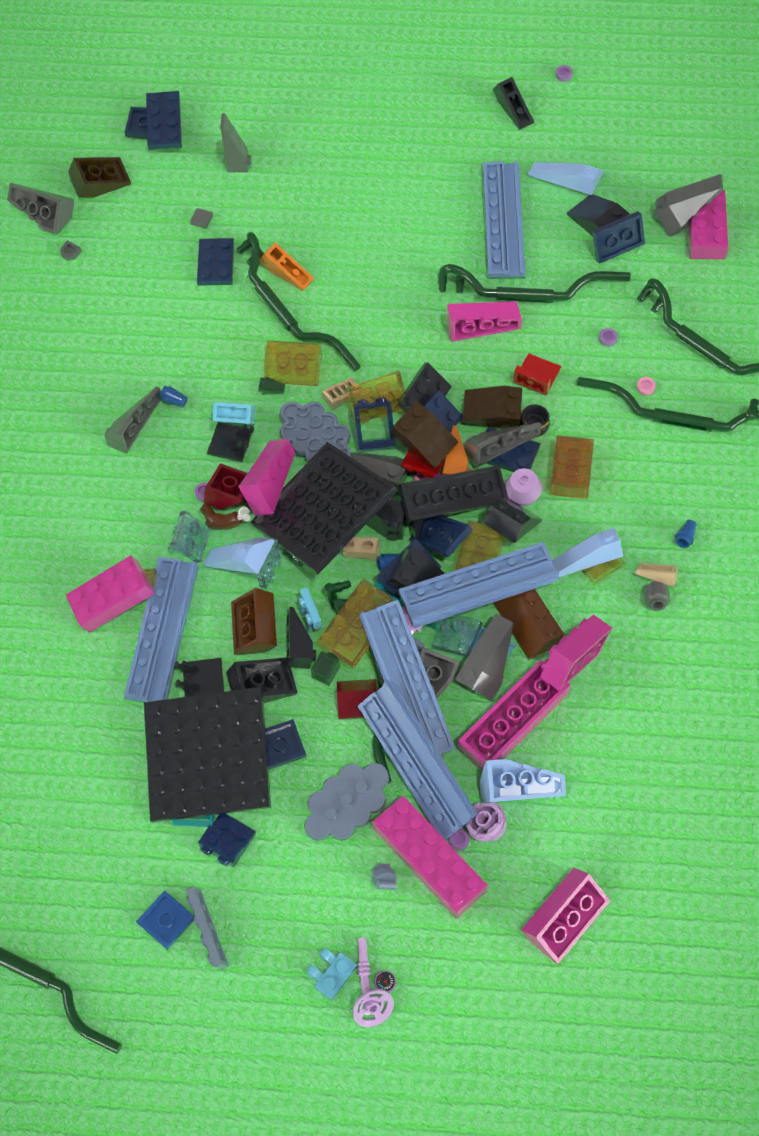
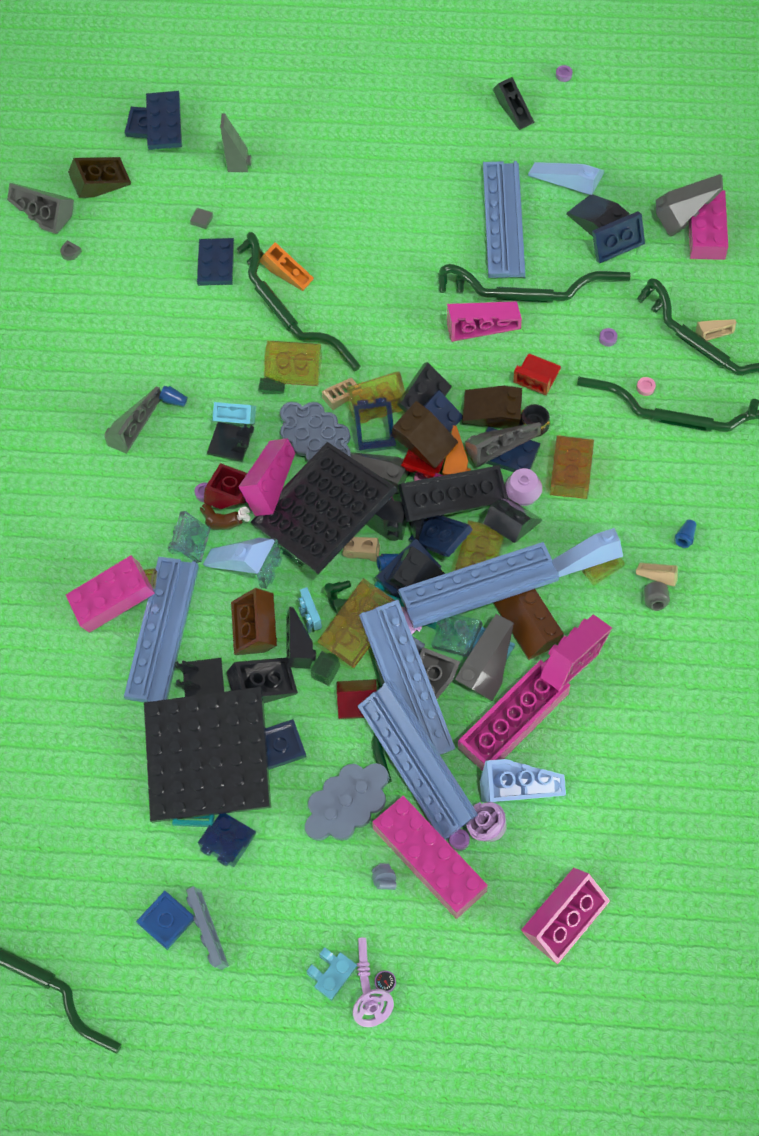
(716, 328): none -> tan slope

